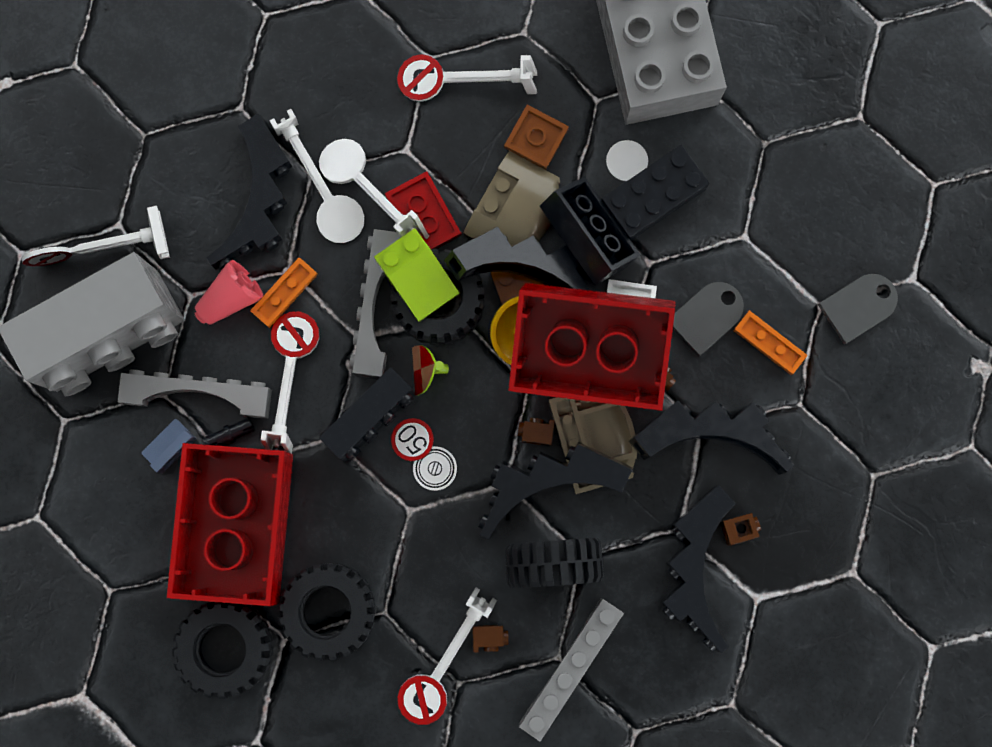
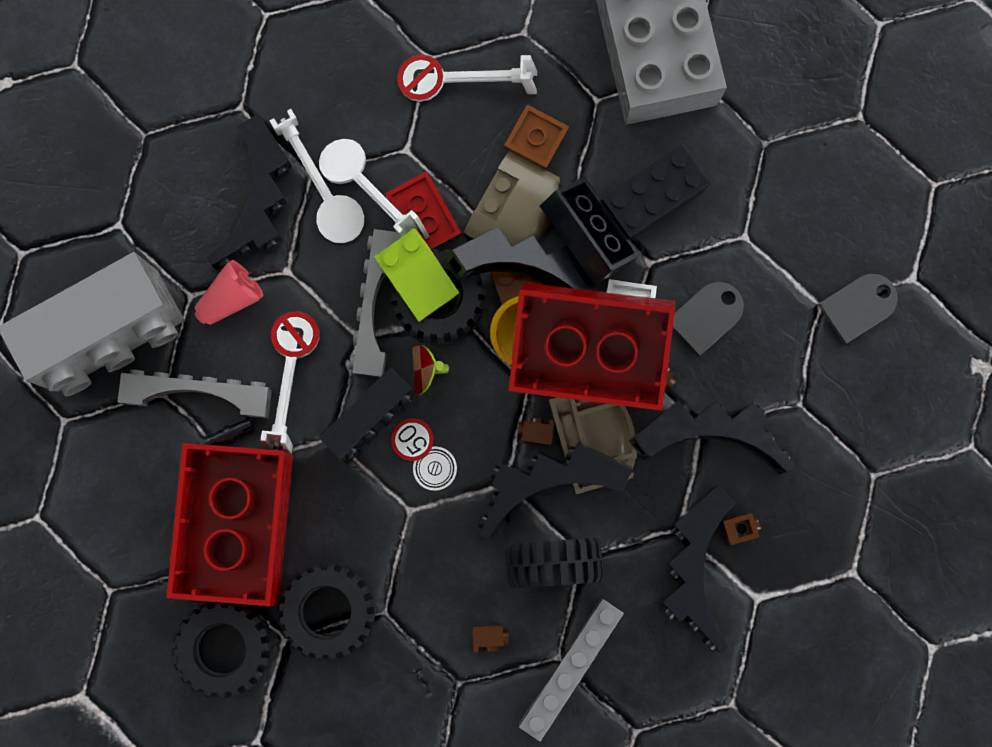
(58, 254): white piece -> none
(167, 446): sand blue panel -> none
(284, 292): orange plate -> none
(423, 697): white piece -> none
(626, 159): white sticker -> none
(770, 342): orange plate -> none

